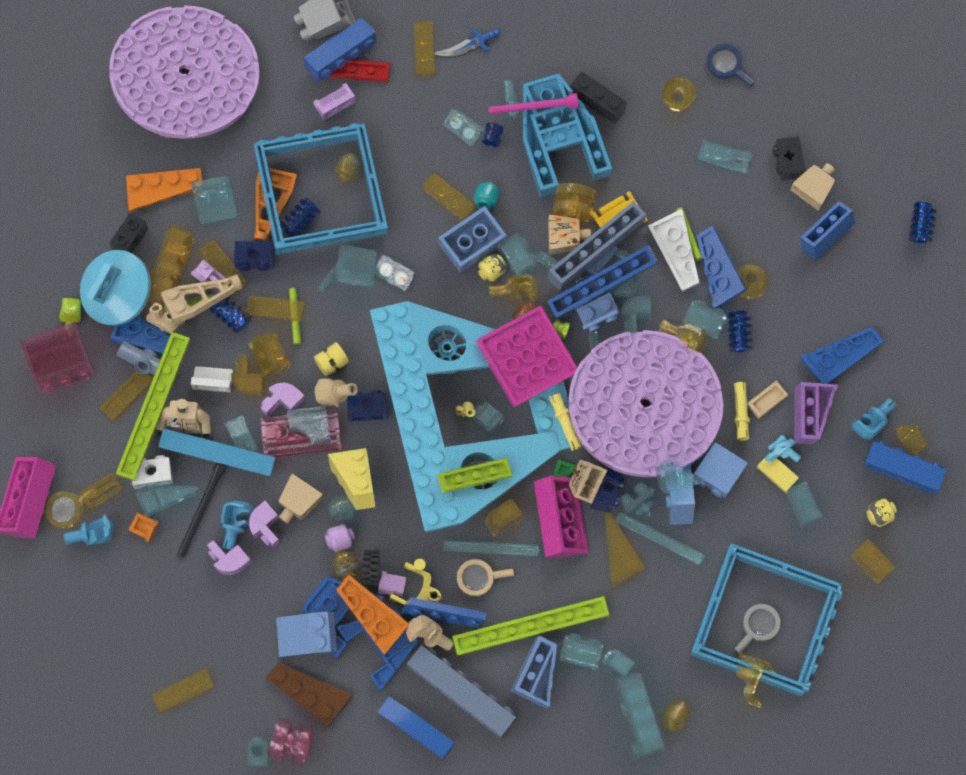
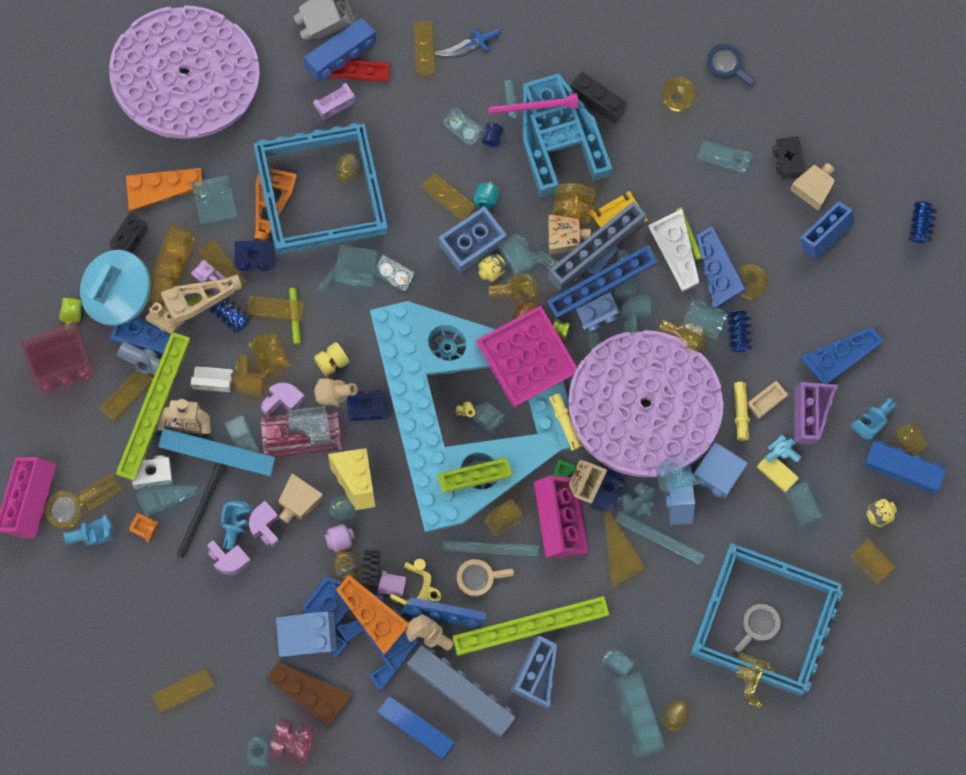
(299, 217): clear blue piece -> none
(581, 651): clear light blue brick -> none

